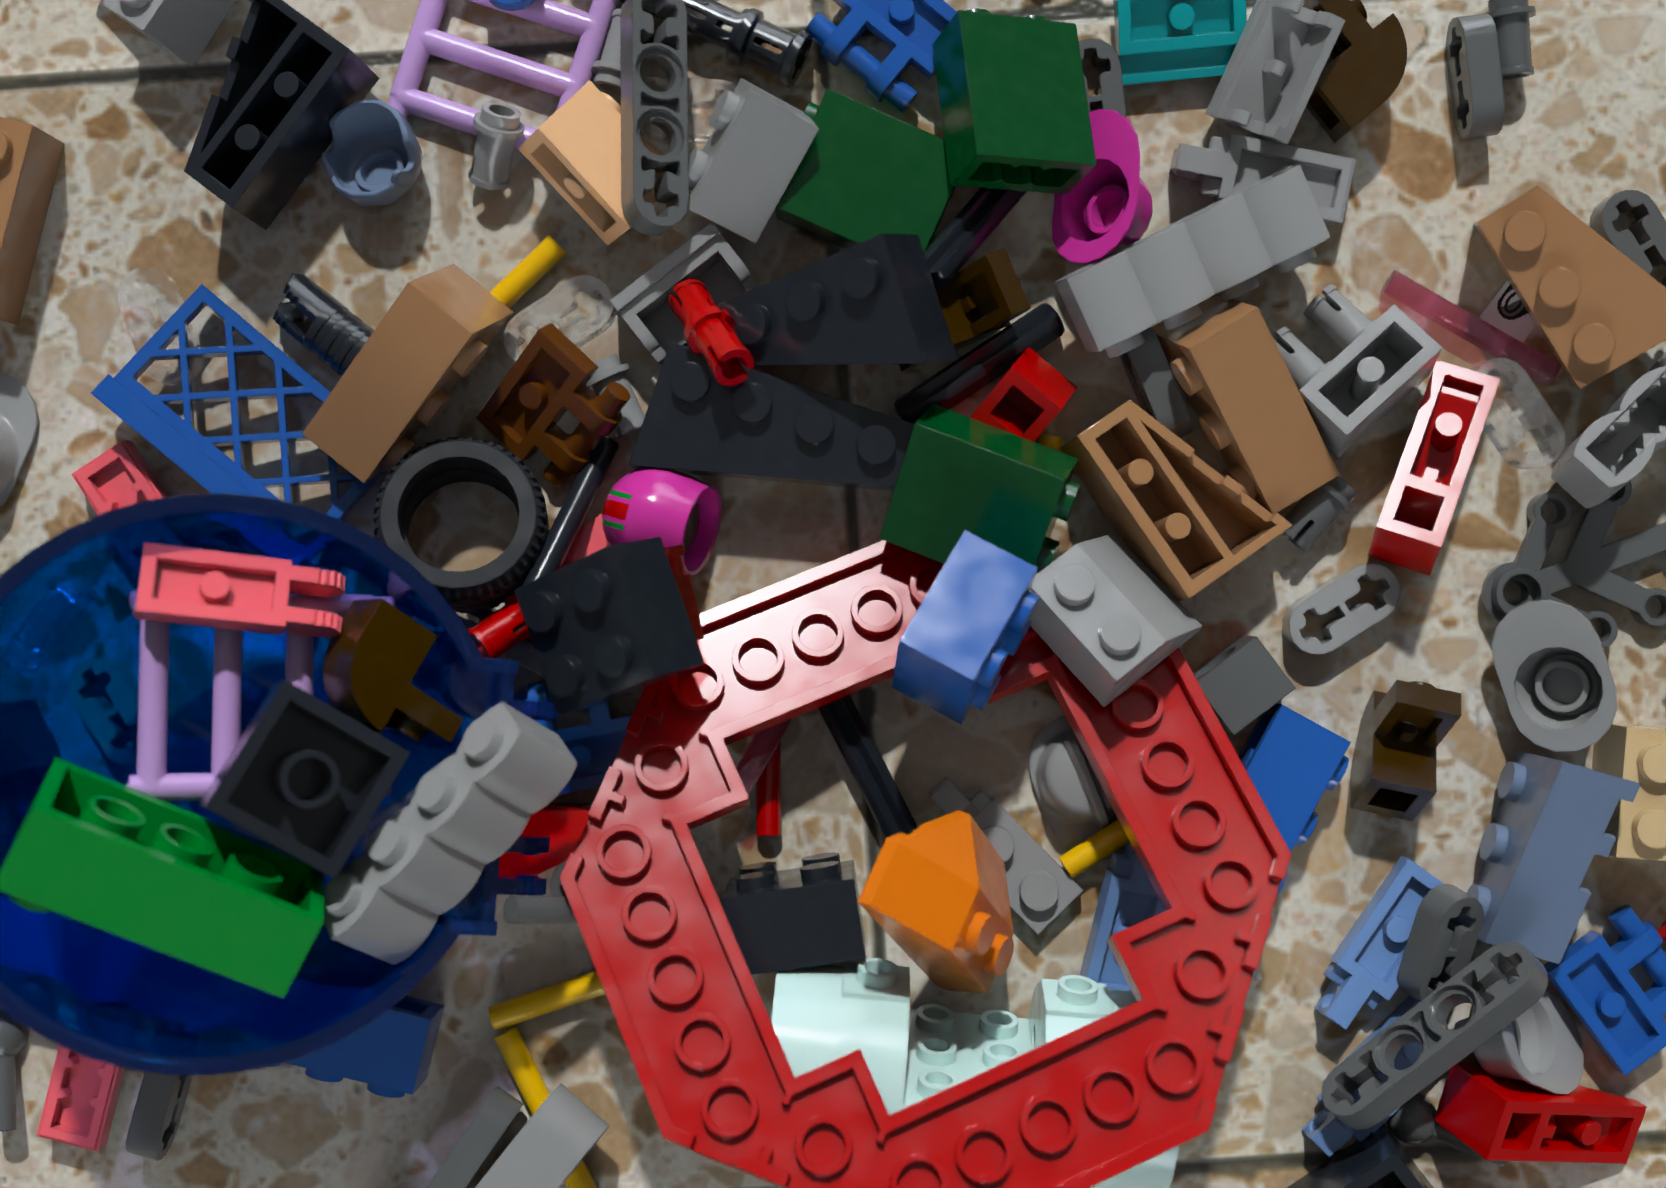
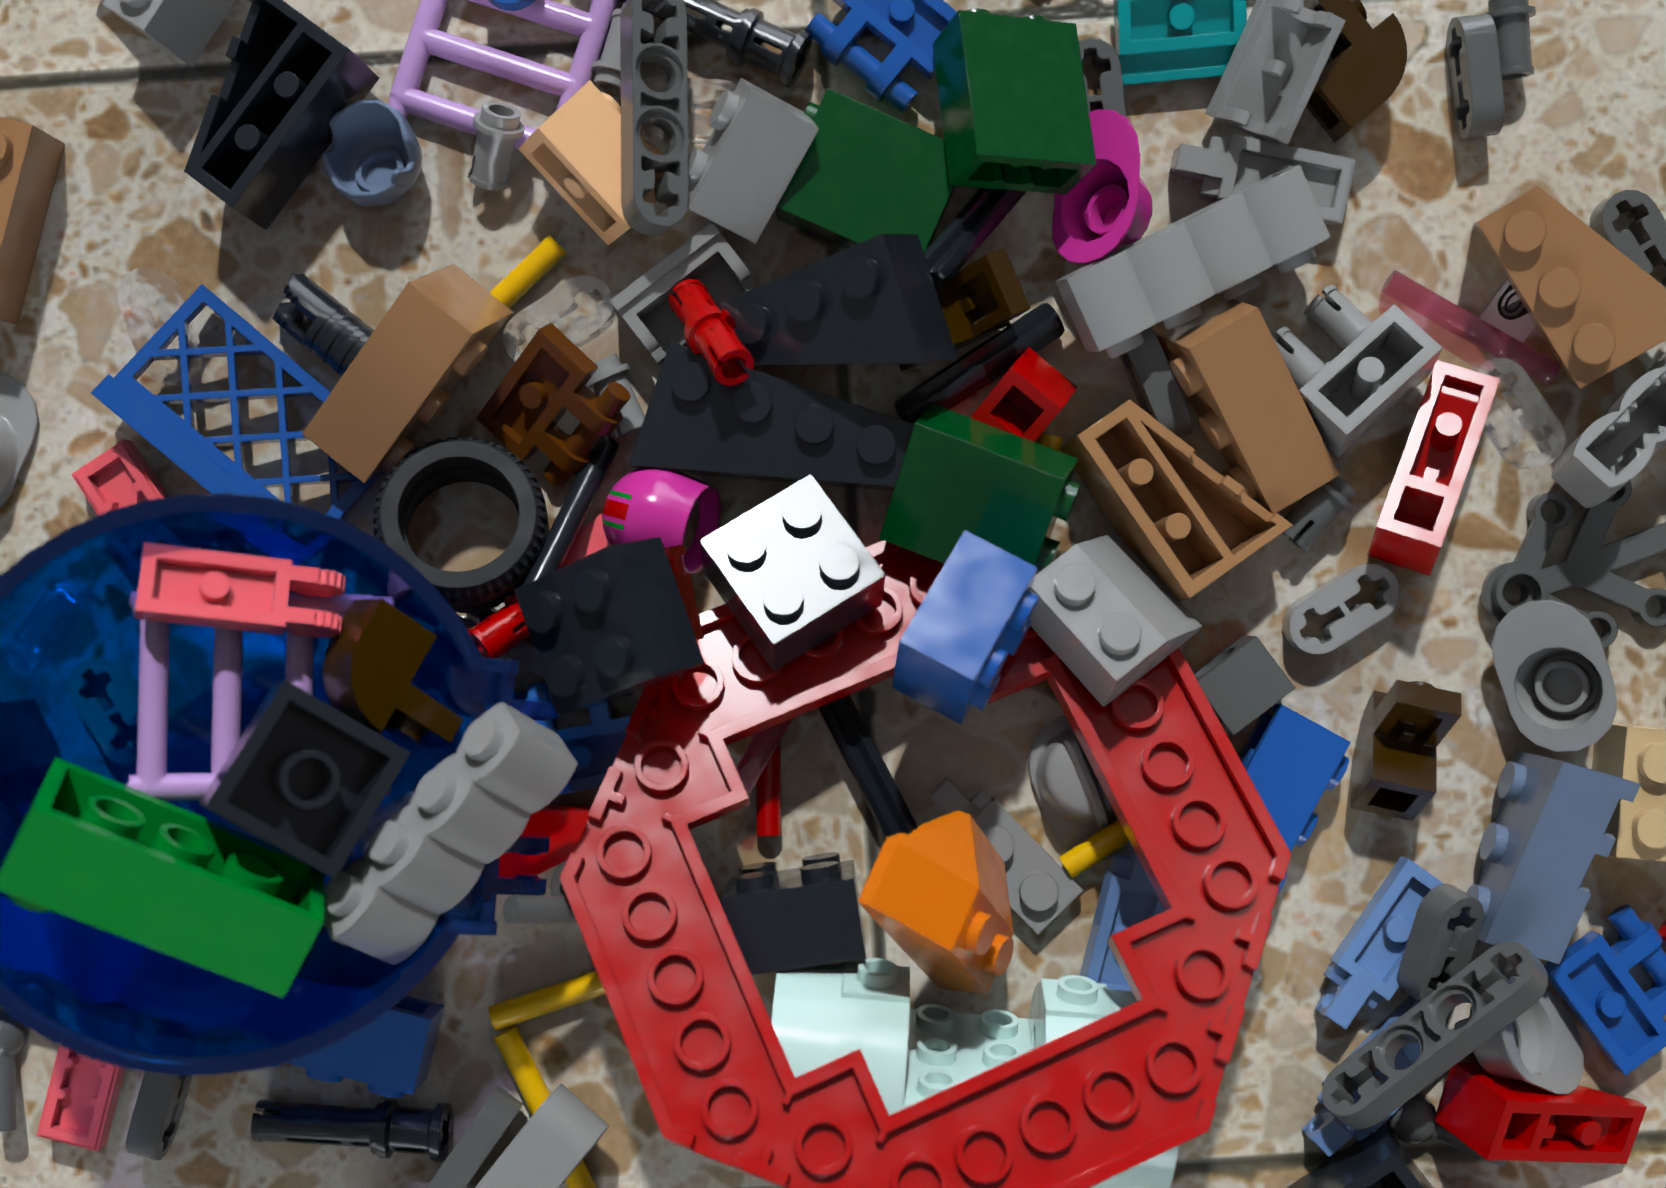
(381, 1128): none -> black pin
(792, 572): none -> brick

